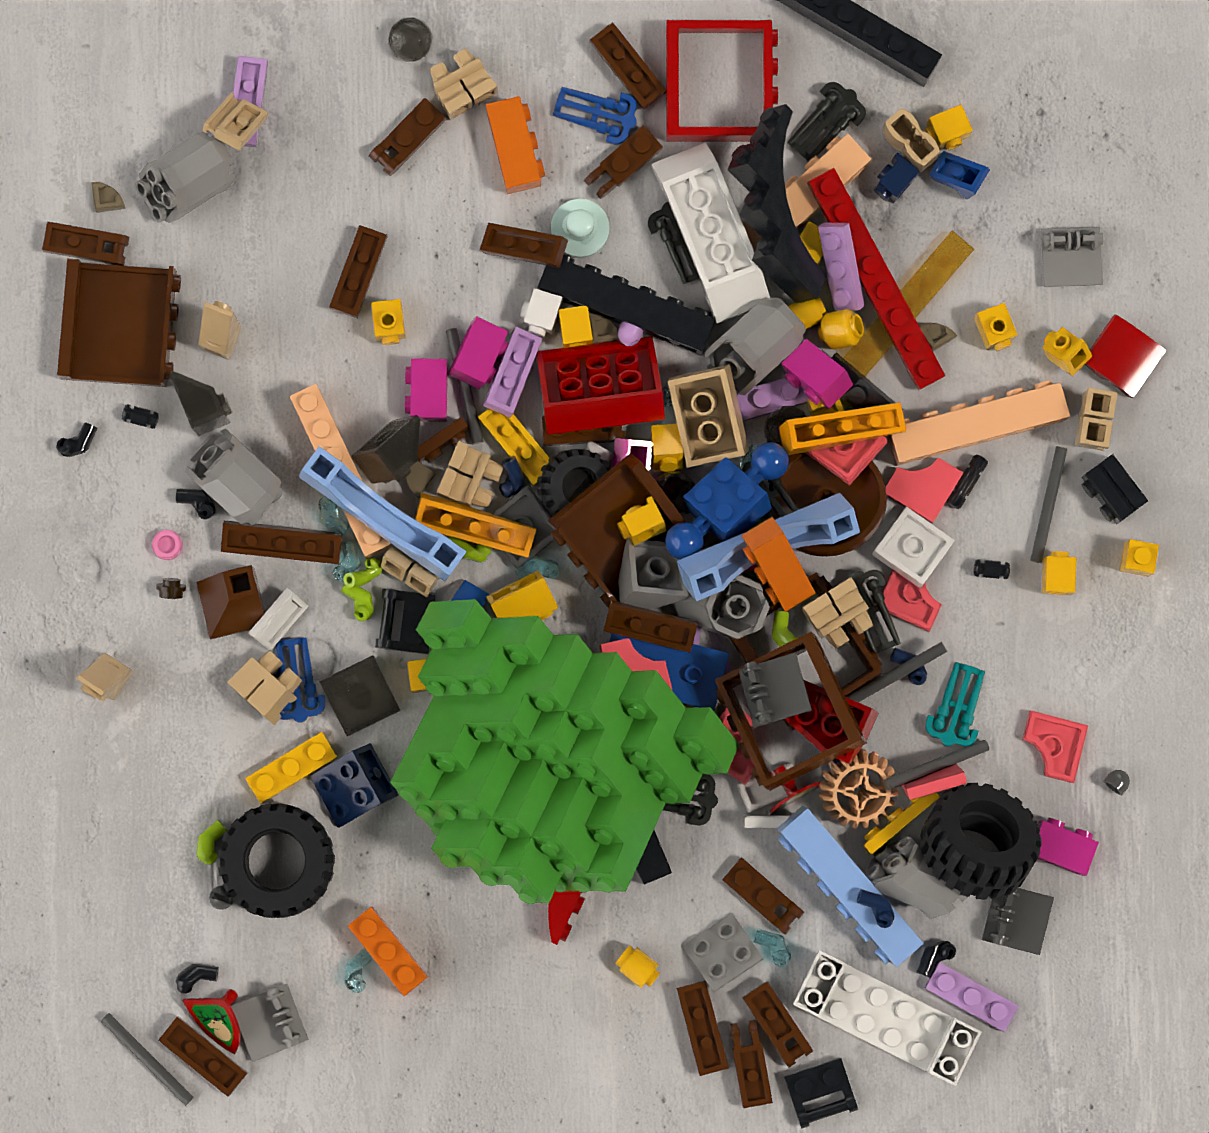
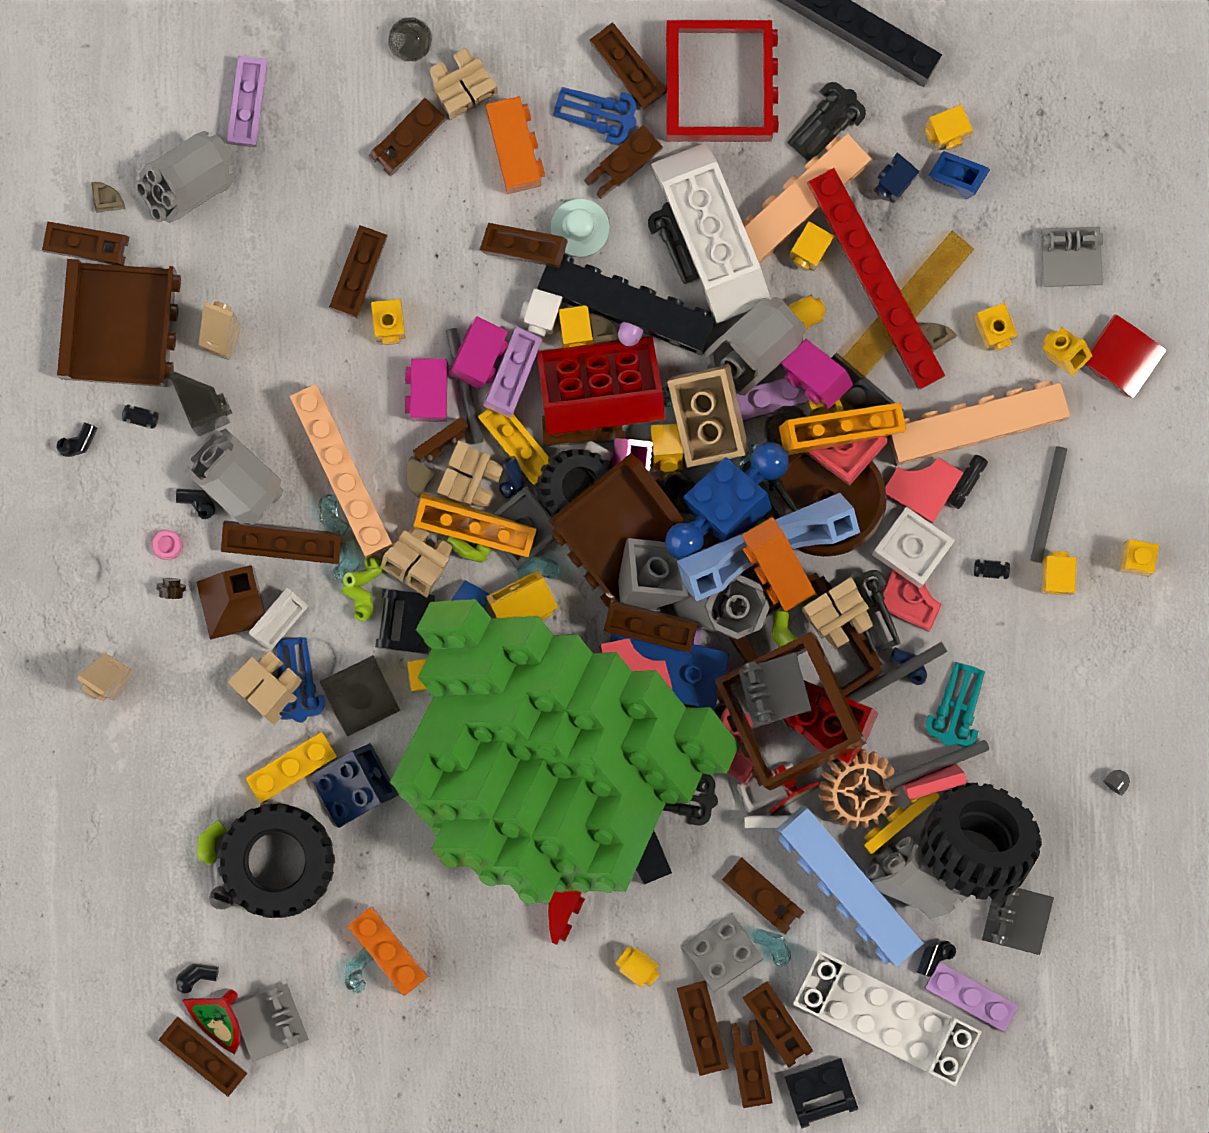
(147, 1059): dark grey bar -> none
(235, 121): tan plate -> none
(347, 491): light blue arch -> none
(390, 451): clear smoke slope -> none
(642, 522): yellow brick -> none
(767, 210): black arch -> none
(841, 266): lavender plate -> none
(841, 329): yellow head -> none
(880, 906): dark blue arm -> none
(905, 135): tan brick -> none
(1058, 743): coral tile -> none
(1066, 848): dark pink brick -> none
(1094, 424): tan hips -> none
(1113, 490): black brick -> none

